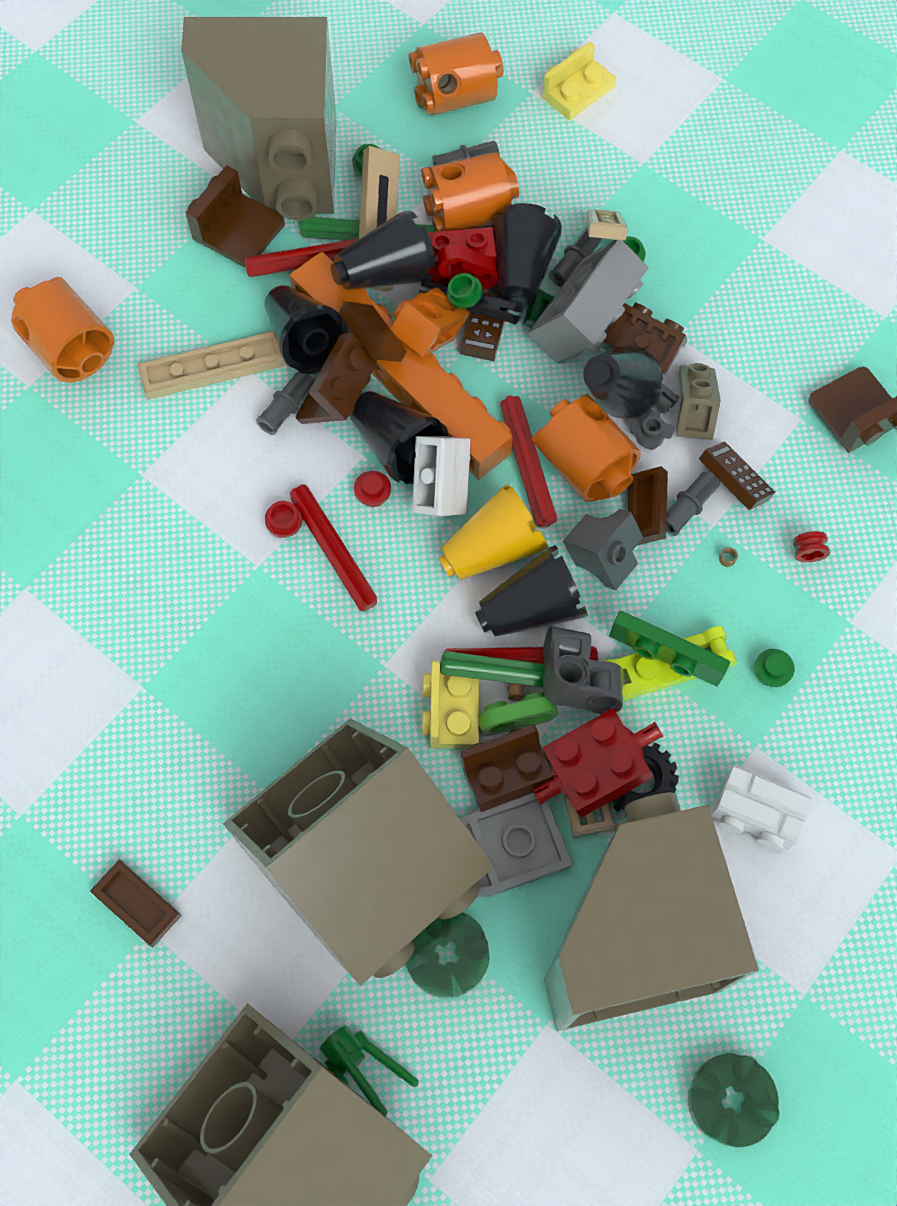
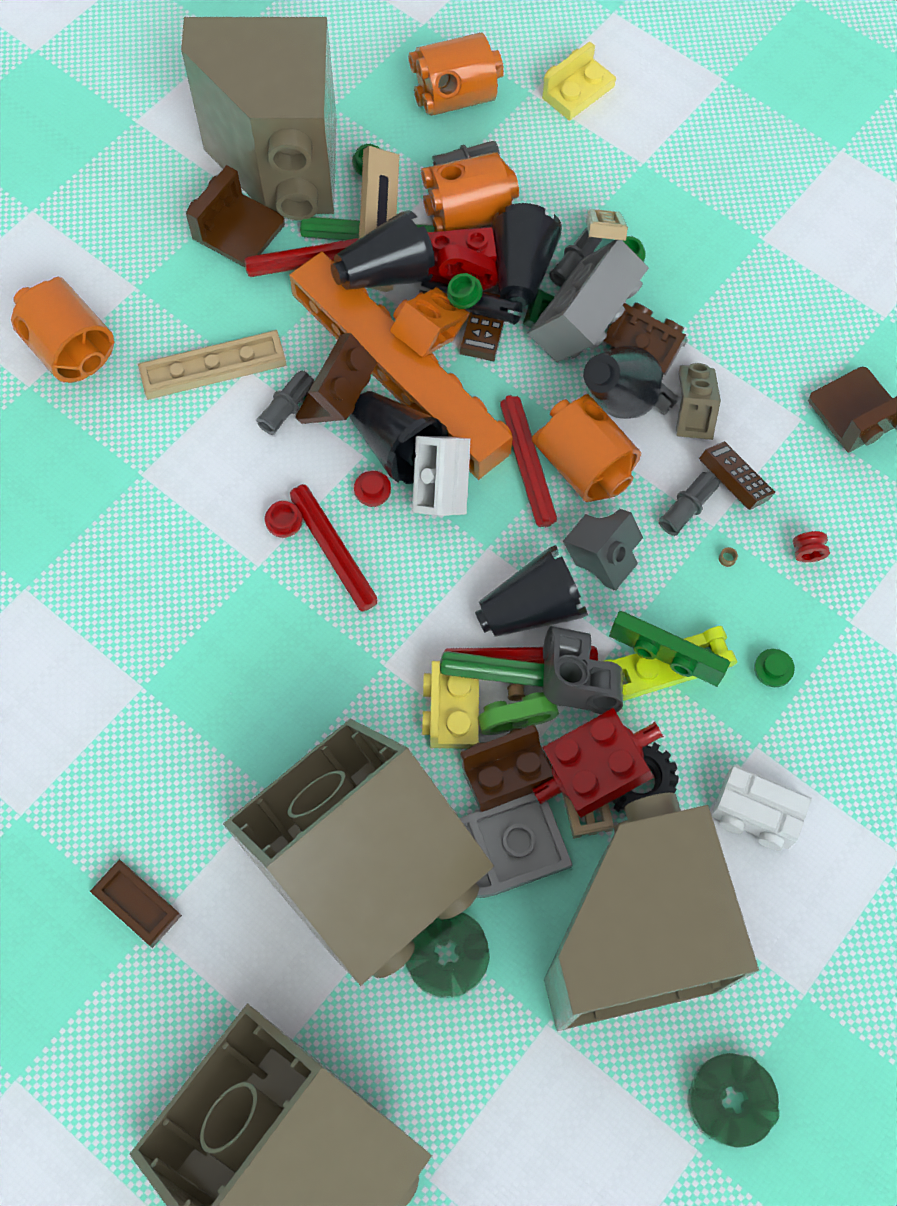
(303, 328): black cone -> none
(345, 1055): green plant -> none
(372, 331): reddish brown tile -> none
(493, 537): yellow cone -> none
(648, 438): dark grey plate -> none
(649, 503): reddish brown tile -> none

